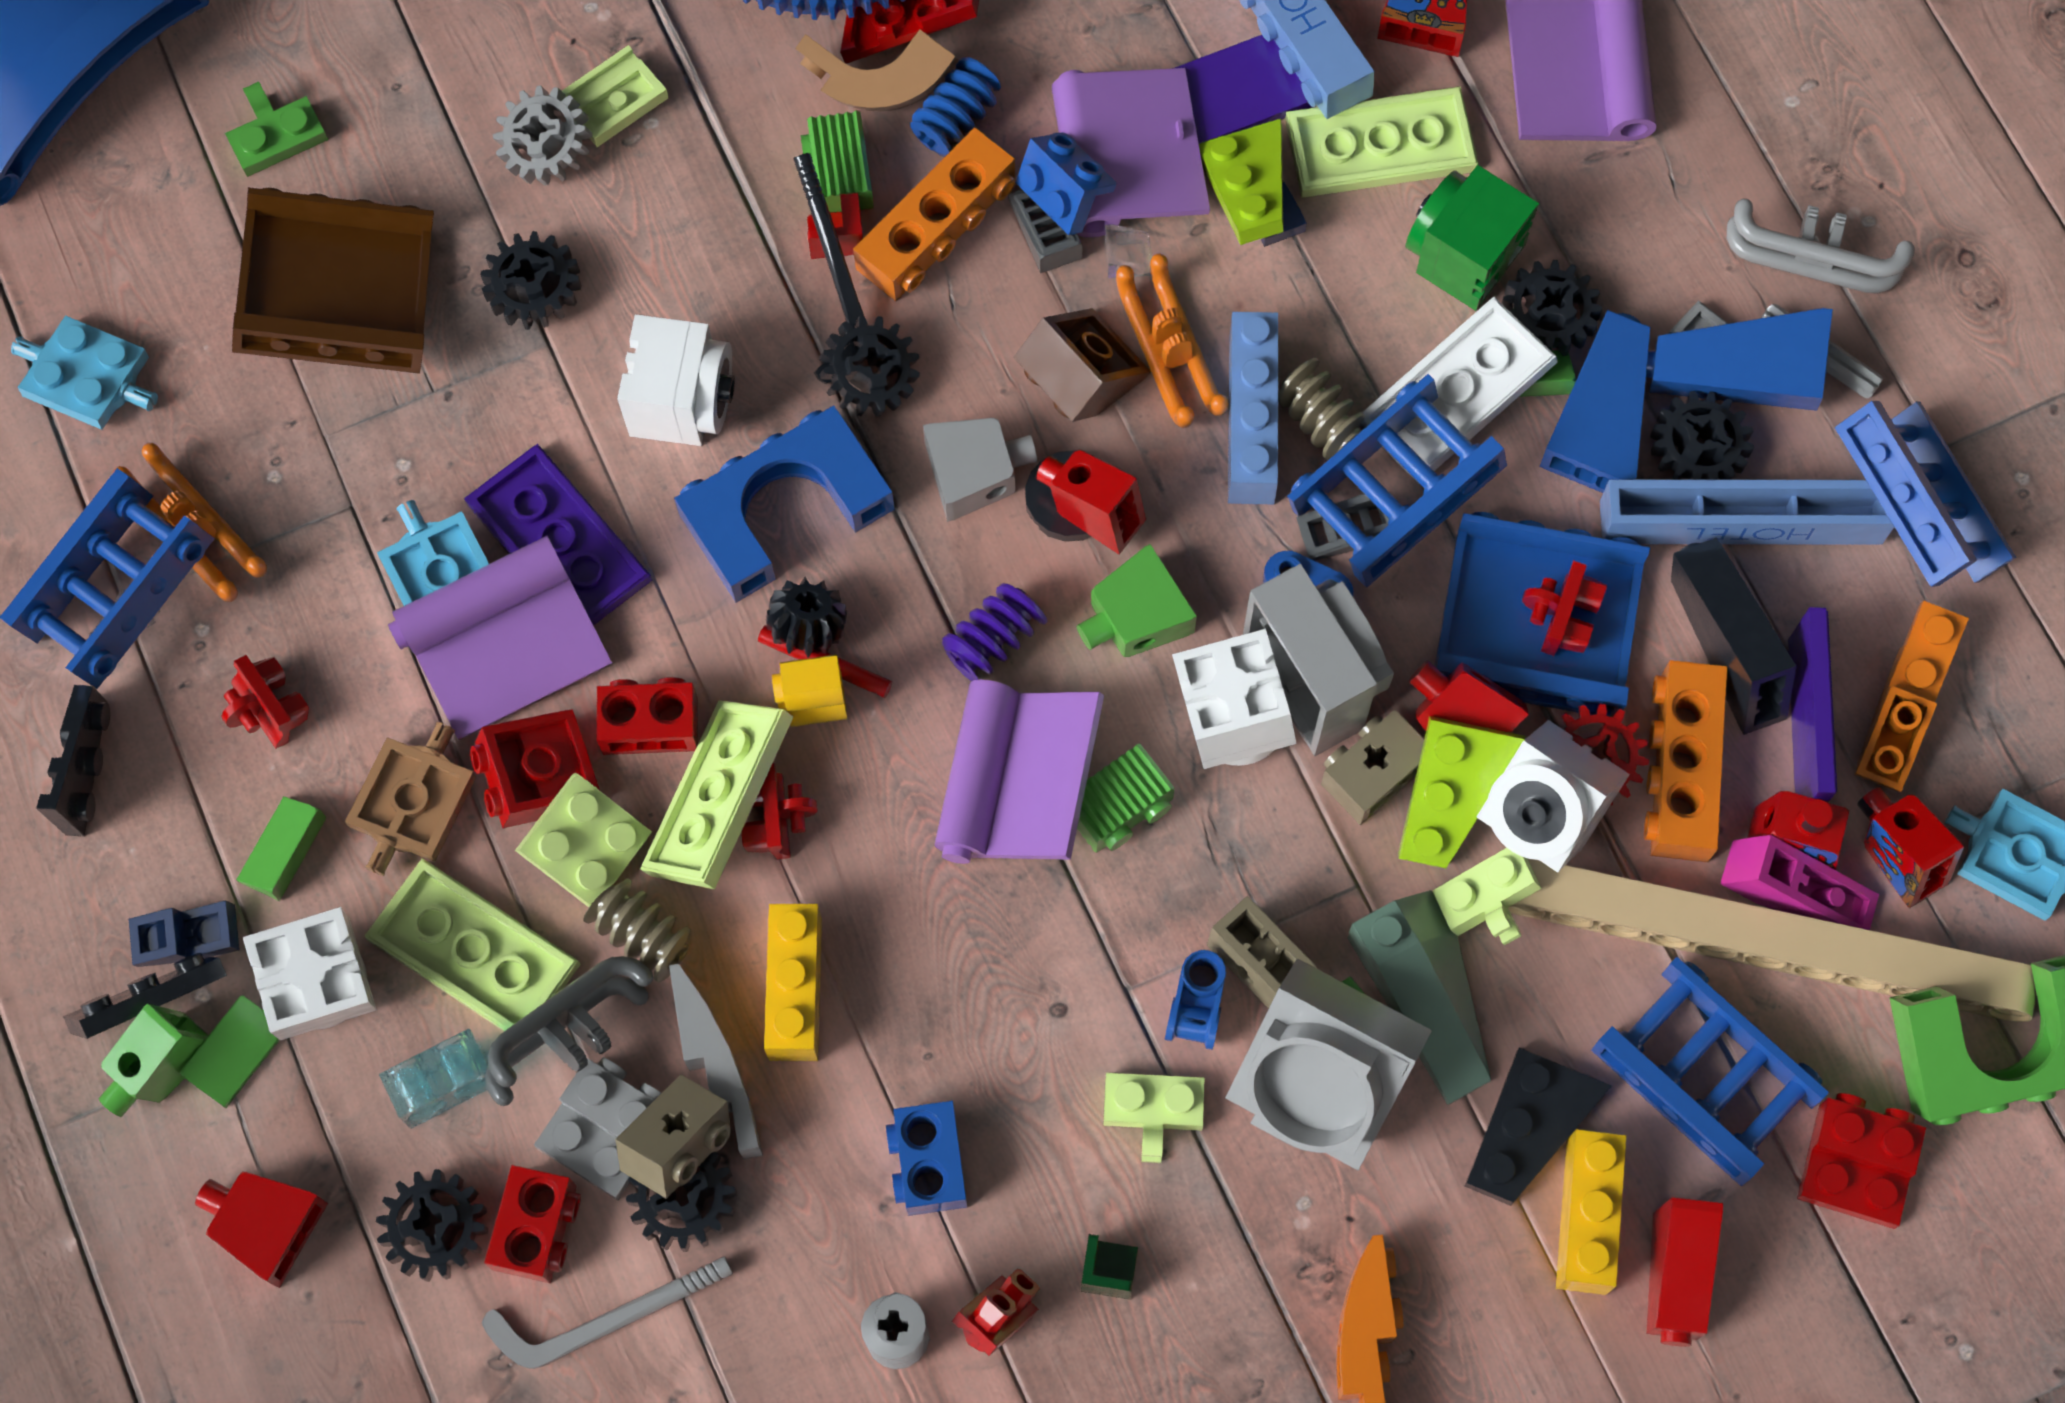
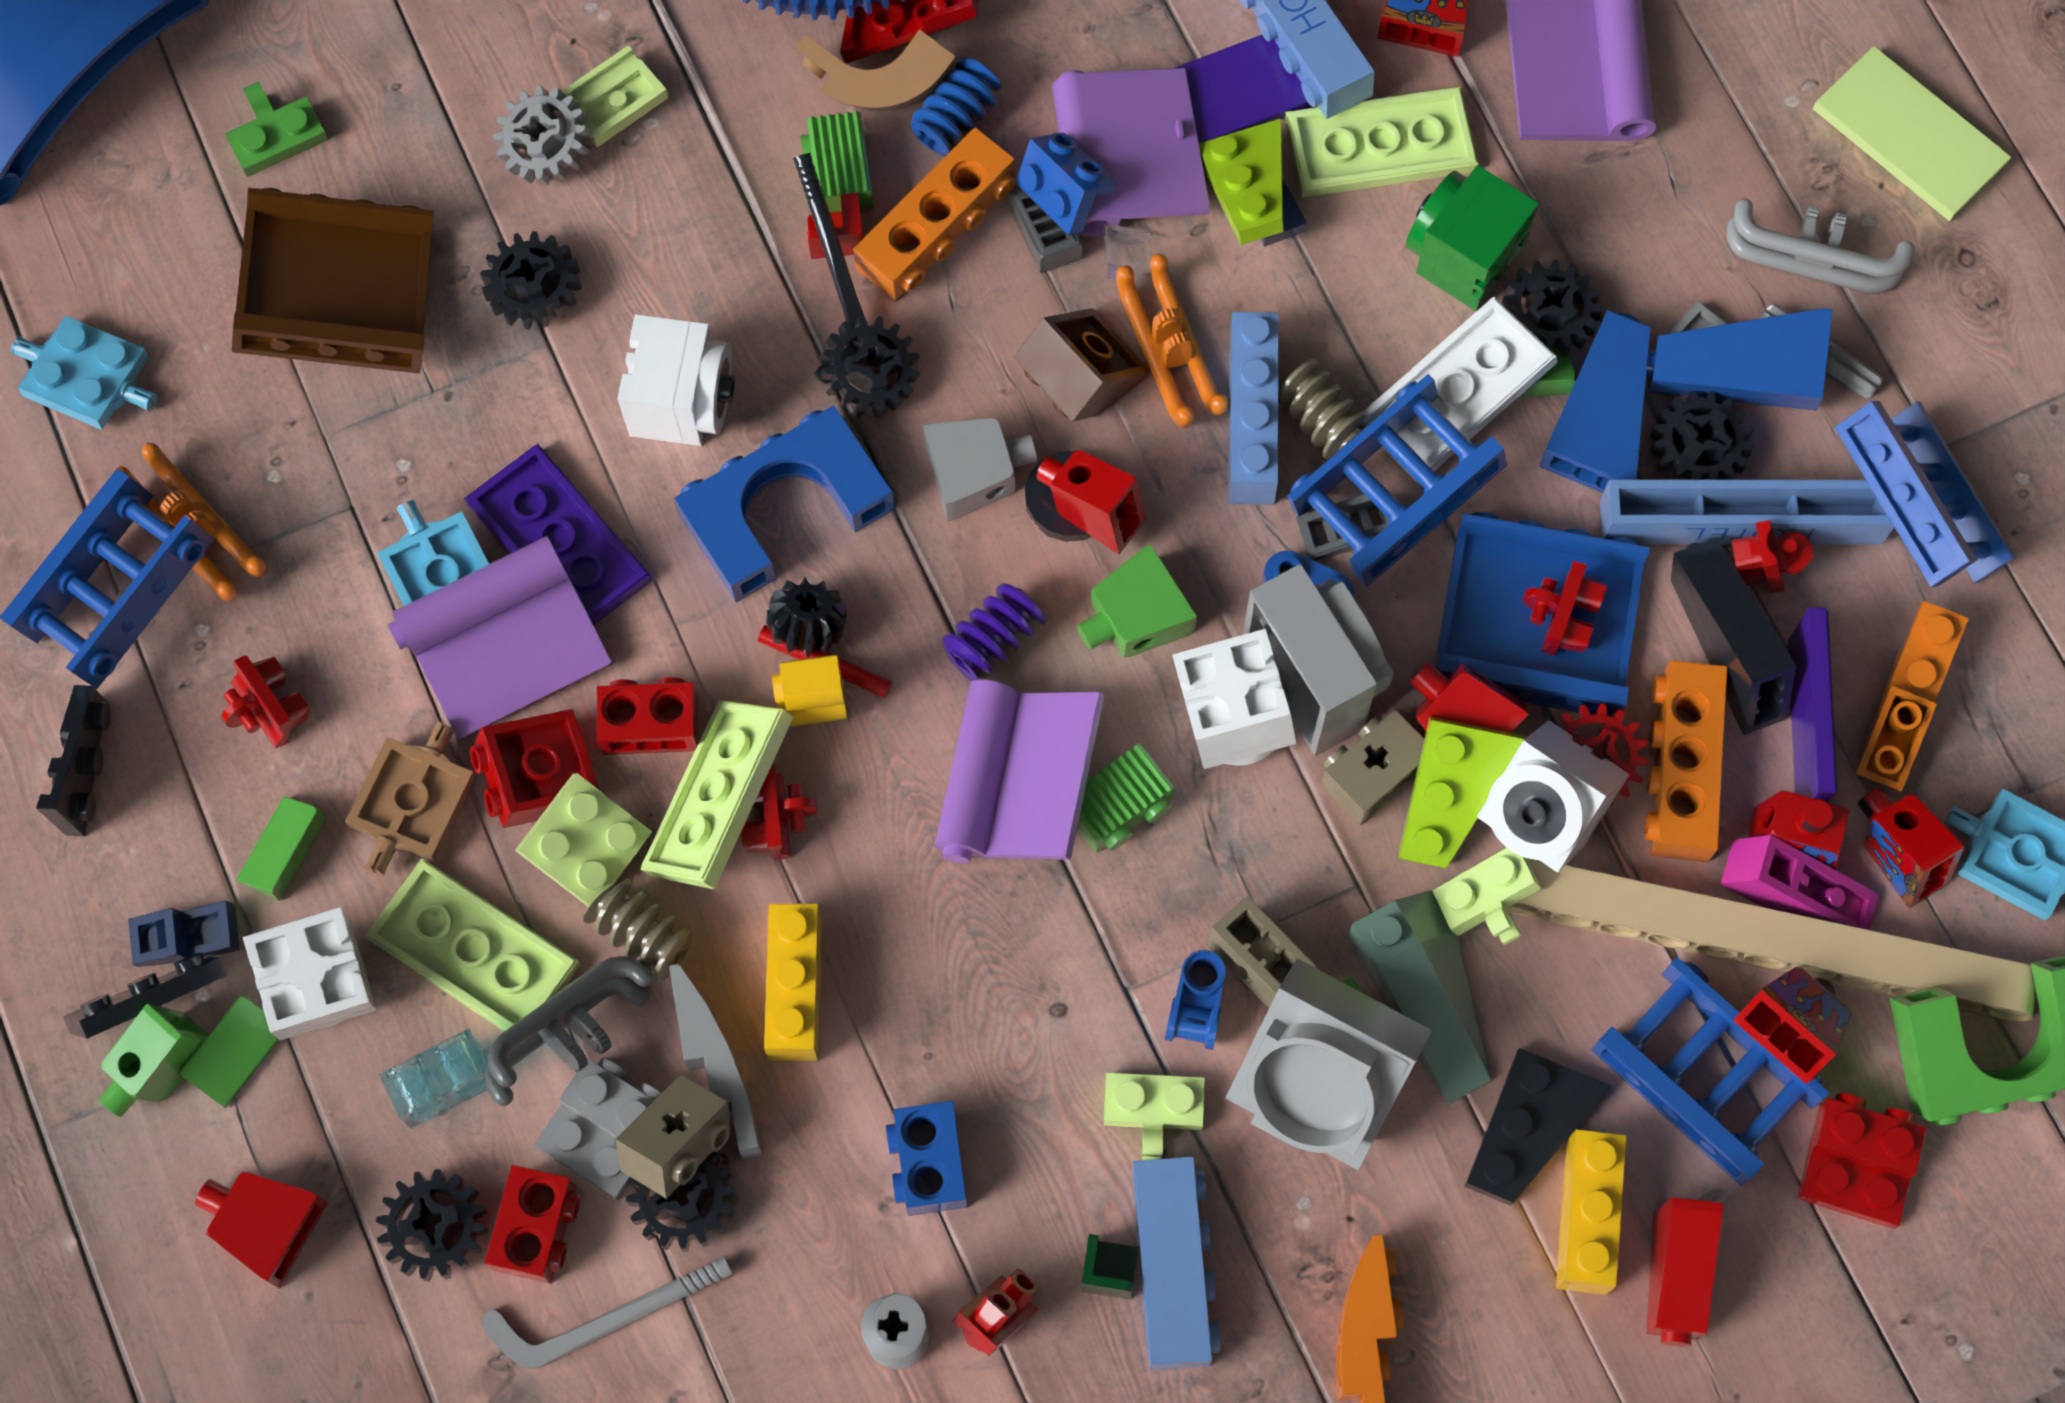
(1172, 1263): none -> medium blue brick
(1763, 557): none -> red hips
(1797, 1021): none -> red torso
(1911, 133): none -> yellowish green tile

